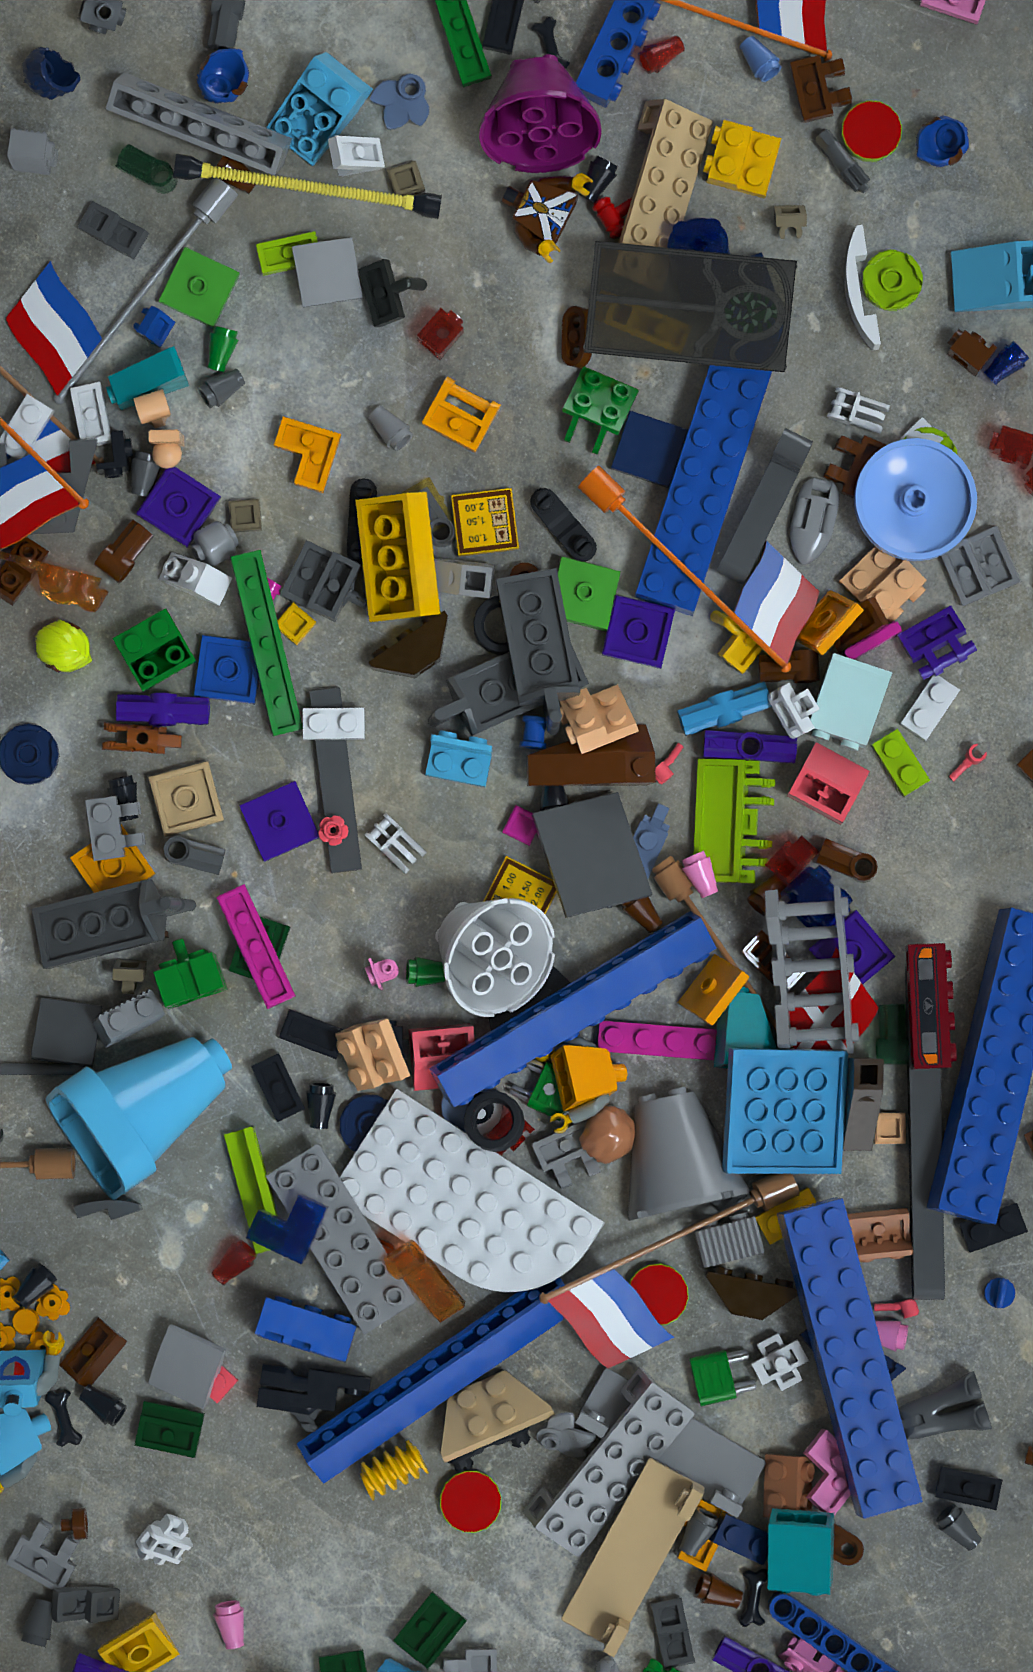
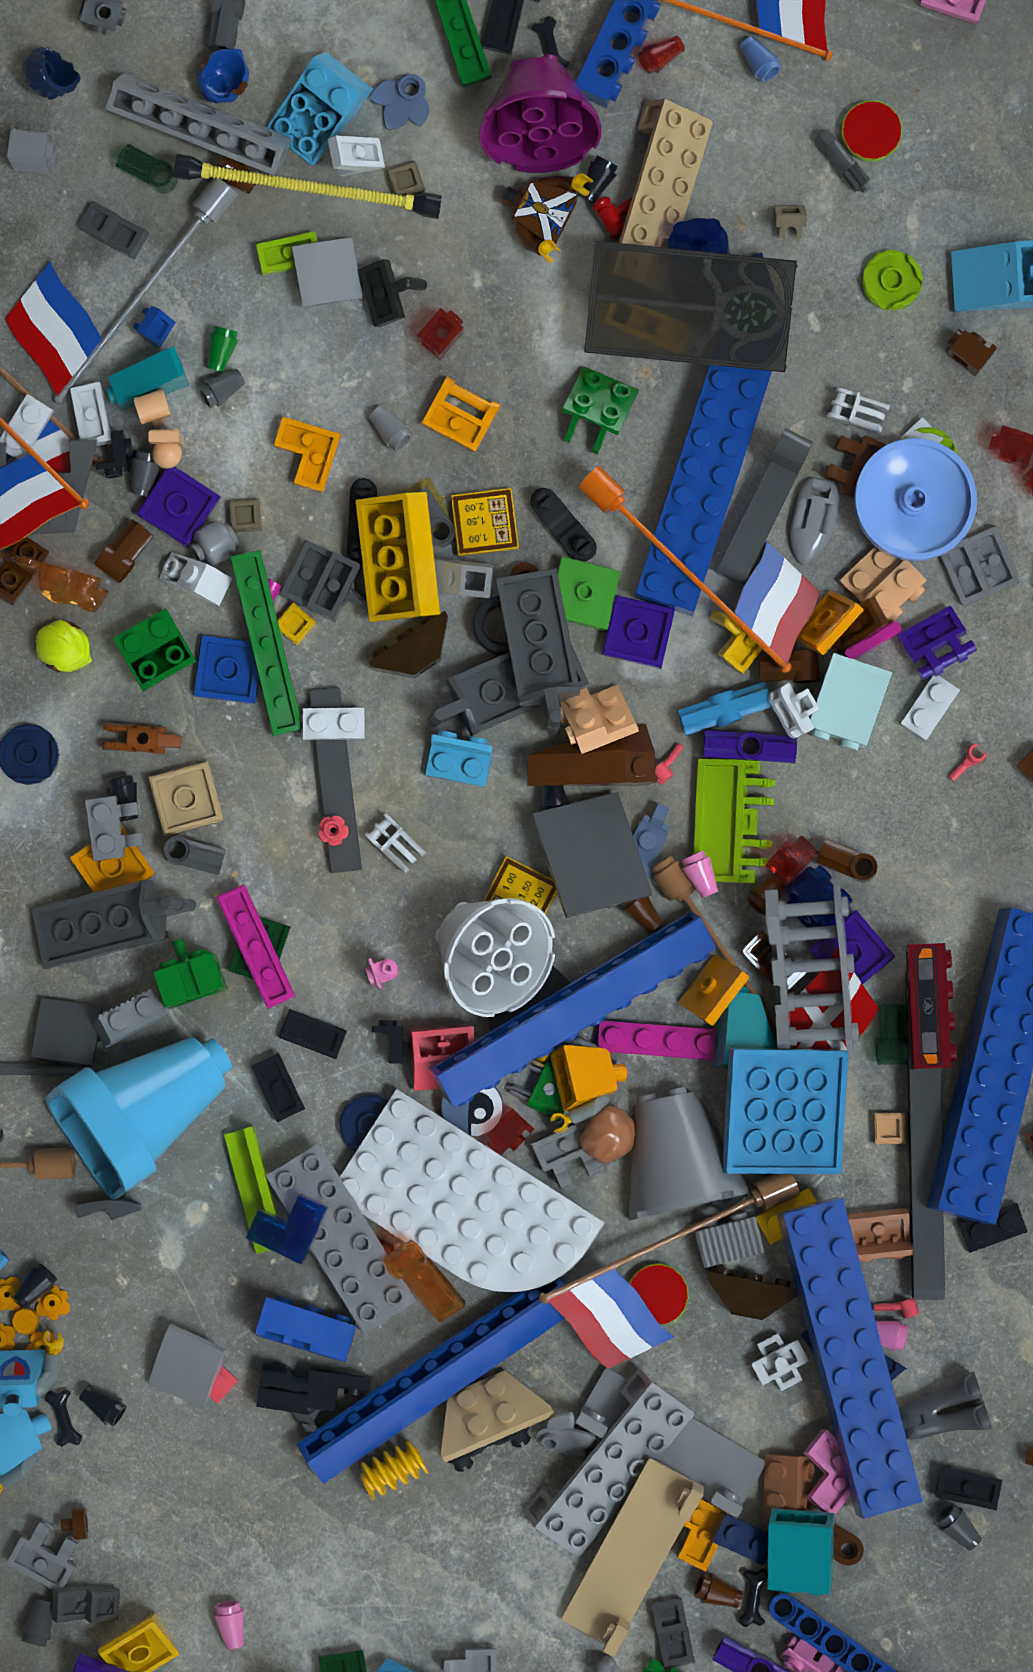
(93, 1353): reddish brown slope -> none
(129, 973): dark tan tile -> none
(160, 1533): white piece -> none
(162, 709): dark purple piece -> none
(169, 1429): dark green plate -> none
(199, 287): bright green plate -> none
(235, 1261): clear red cone -> none
(279, 821): dark purple plate -> none
(320, 1104): black cone -> none
(371, 1054): light nougat plate -> none
(424, 972): green cone -> none
(430, 1630): dark green plate -> none
(470, 1501): red tile -> none
(471, 1116): black tyre -> none
(520, 826): dark pink tile -> none
(533, 733): blue bush -> none
(573, 337): reddish brown plate -> none
(649, 449): dark blue tile -> none
(698, 1531): dark grey cone -> none
(714, 1377): green piece -> none
(742, 159): yellow plate -> none
(812, 89): reddish brown plate -> none
(828, 783): coral slope -> none
(862, 1102): slope -> none
(866, 325): white slope -> none
(900, 762): lime plate -> none
(942, 141): blue hair -> none
(999, 1292): blue tile -> none
(1007, 362): clear blue cone -> none

